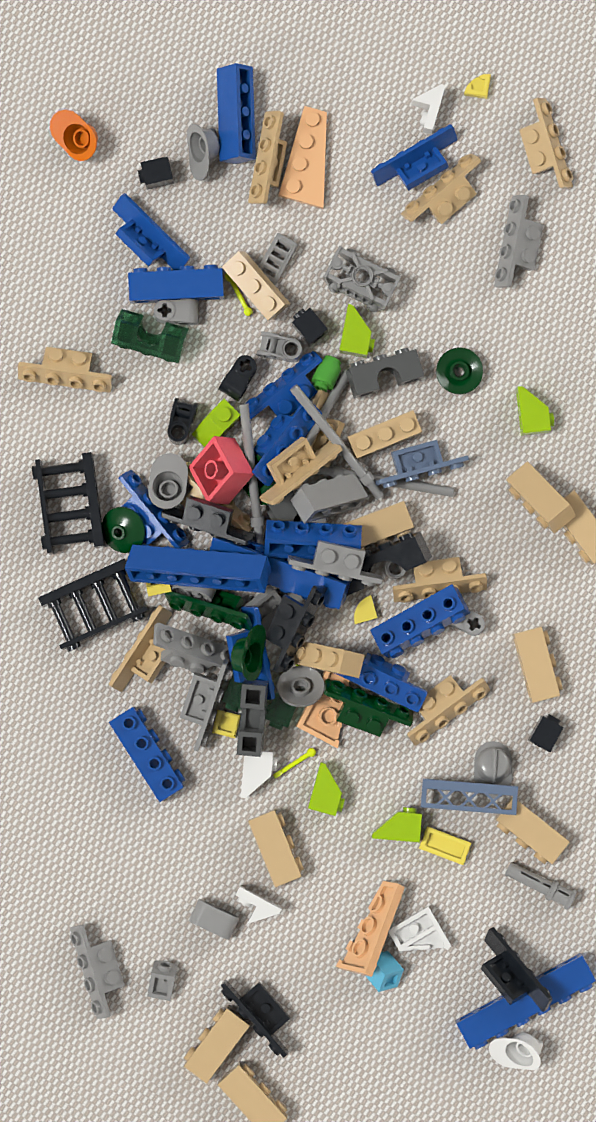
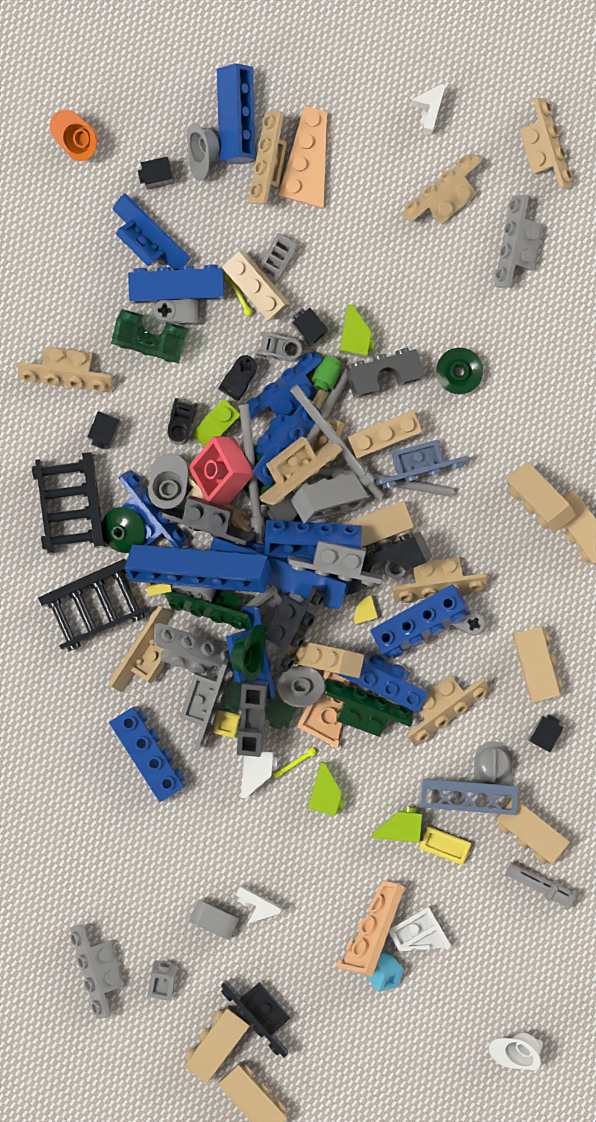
(103, 430): none -> black brick
(276, 847): tan brick -> none
(356, 289): light grey piece -> none
(417, 162): blue bracket -> none
(478, 87): light yellow tile -> none
(498, 1015): blue brick -> none
(511, 974): black bracket -> none
(533, 413): lime slope -> none

